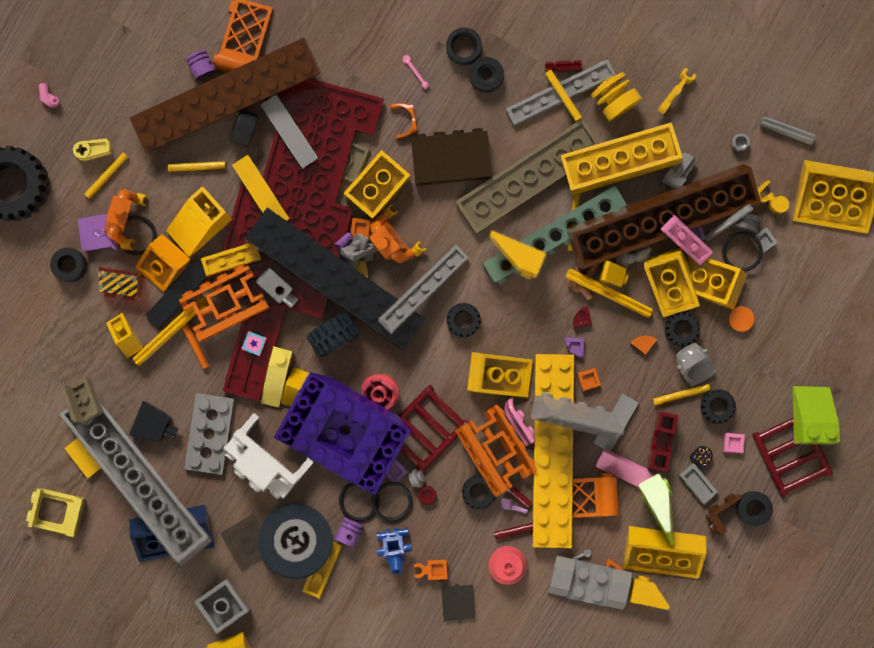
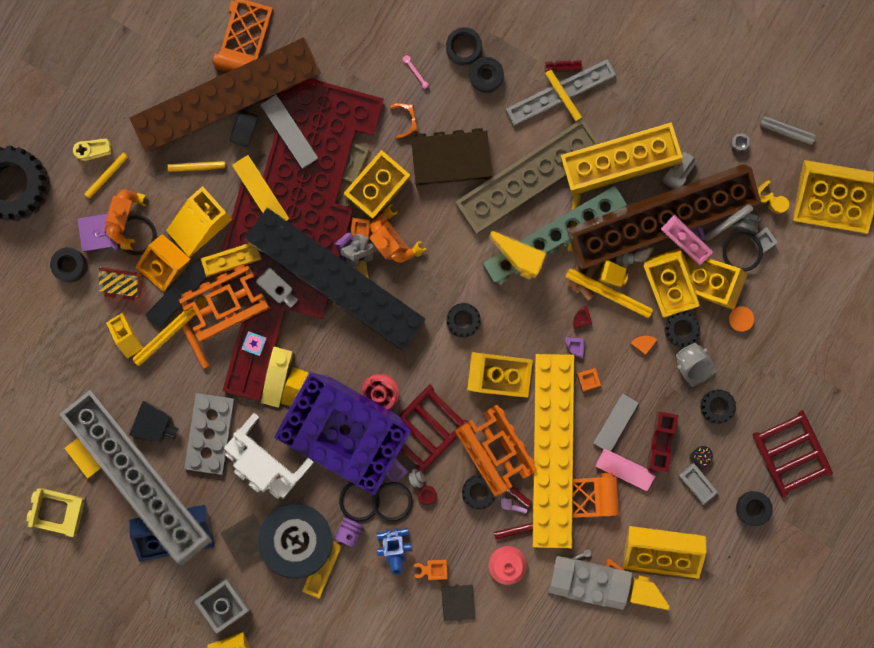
(46, 98): bright pink arm -> none
(82, 401): dark tan bracket -> none
(200, 65): medium lavender piece -> none
(332, 335): black wheel -> none
(423, 289): light grey tile -> none
(517, 418): bright pink piece -> none
(575, 416): light grey slope -> none
(616, 96): yellow wheel -> none
(657, 497): slope -> none
(676, 90): yellow piece -> none
(681, 394): yellow bar -> none
(715, 523): reddish brown bracket -> none
(734, 443): bright pink tile -> none
(814, 416): lime slope -> none

